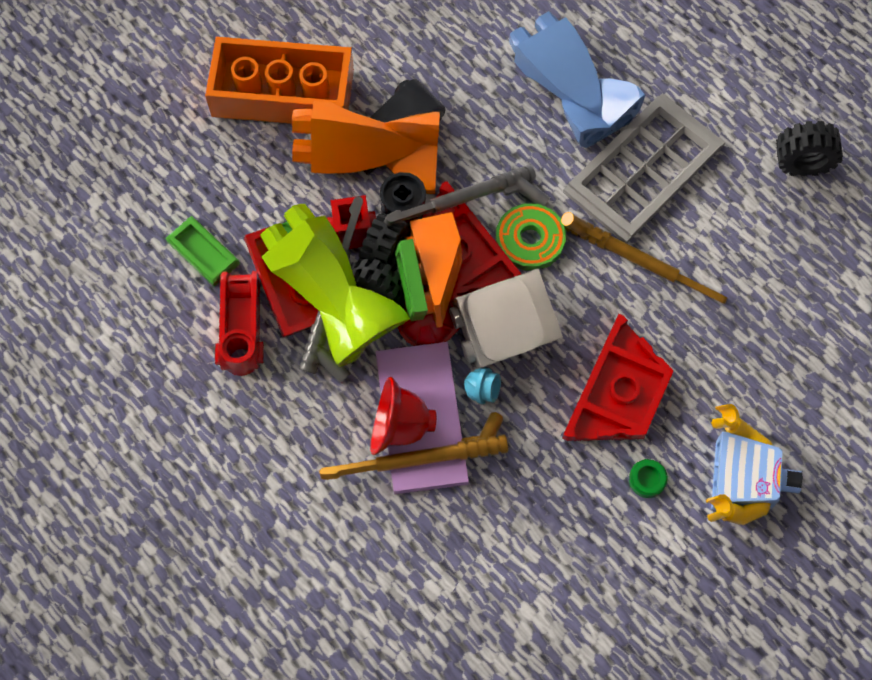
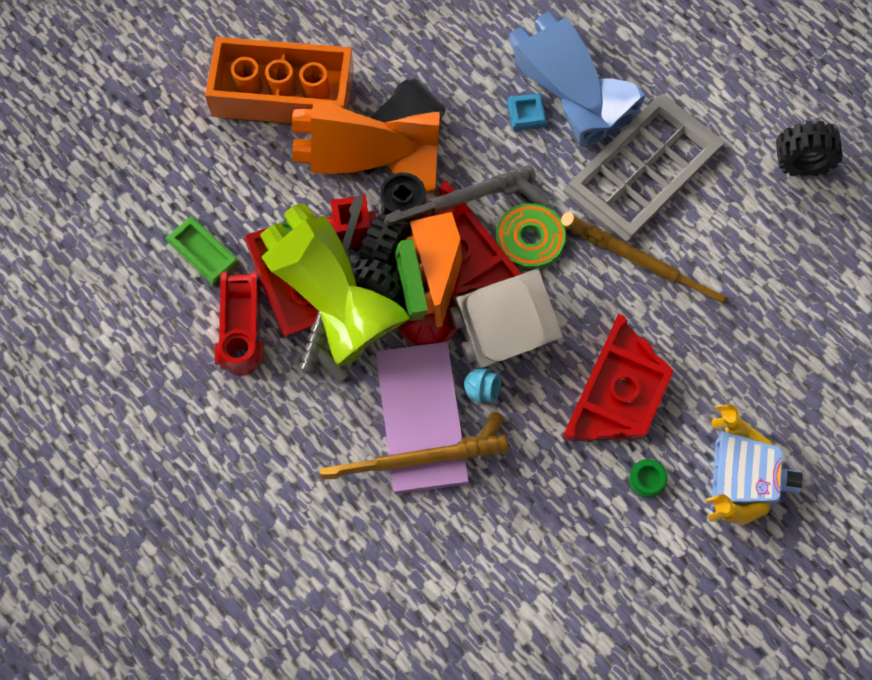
(400, 418): red hat -> none
(526, 111): none -> dark azure tile

